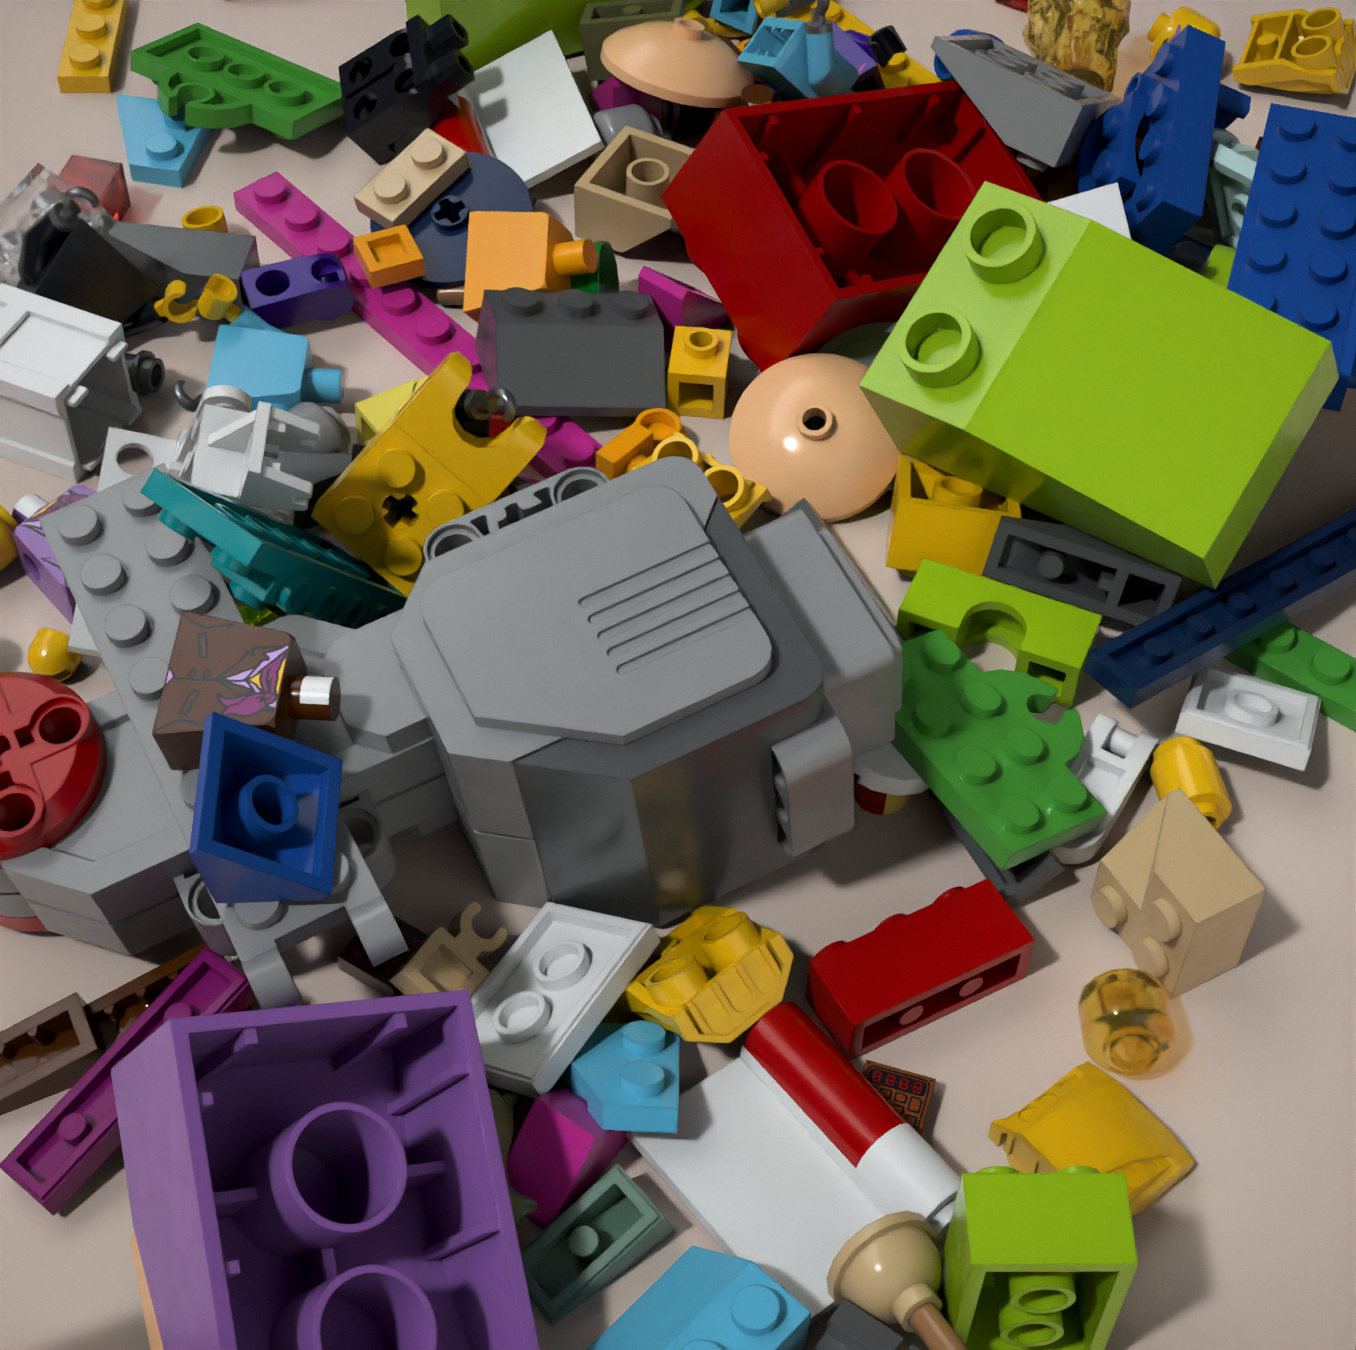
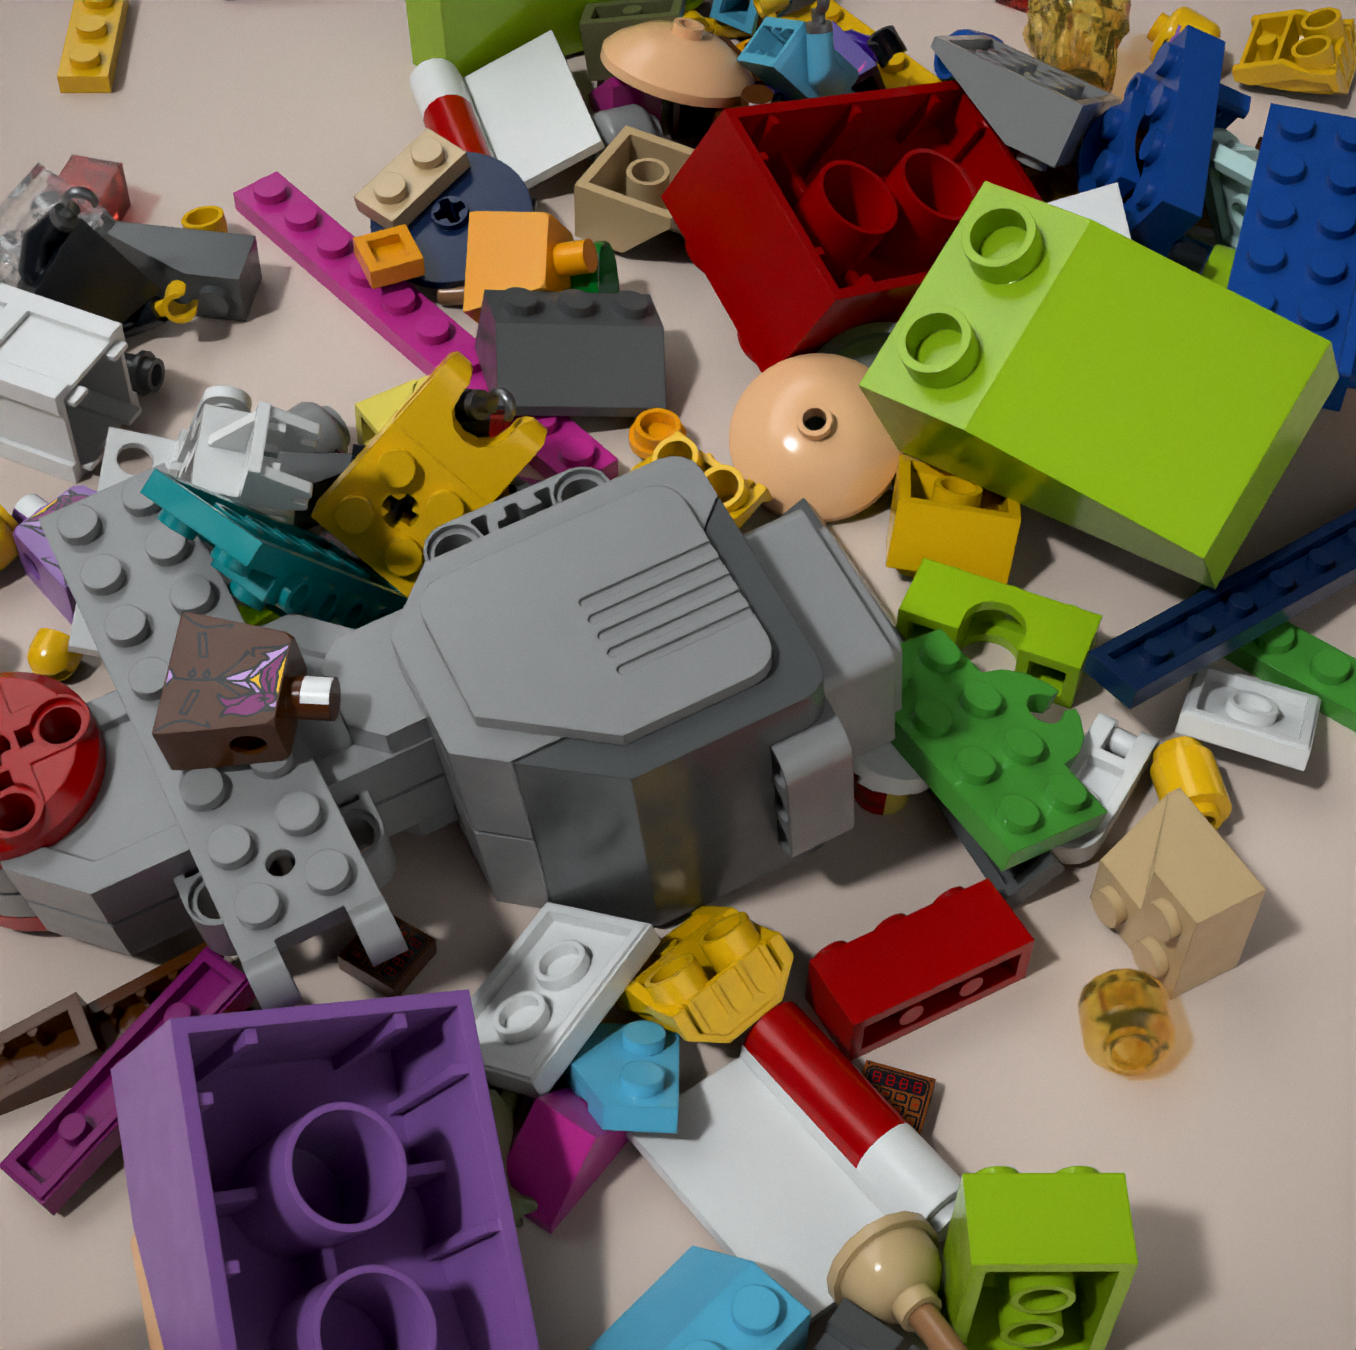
(156, 145): medium azure wing -> none
(235, 84): bright green plate -> none
(259, 357): medium azure torso -> none
(263, 815): blue slope -> none
(299, 290): dark purple leg -> none
(404, 83): black hips -> none
(449, 958): tan plate -> none
(592, 1244): sand green slope -> none
(625, 451): light orange plate -> none
(680, 304): dark pink slope -> none
(699, 372): yellow brick -> none
(1079, 570): dark grey slope -> none
(1098, 1125): yellow slope -> none

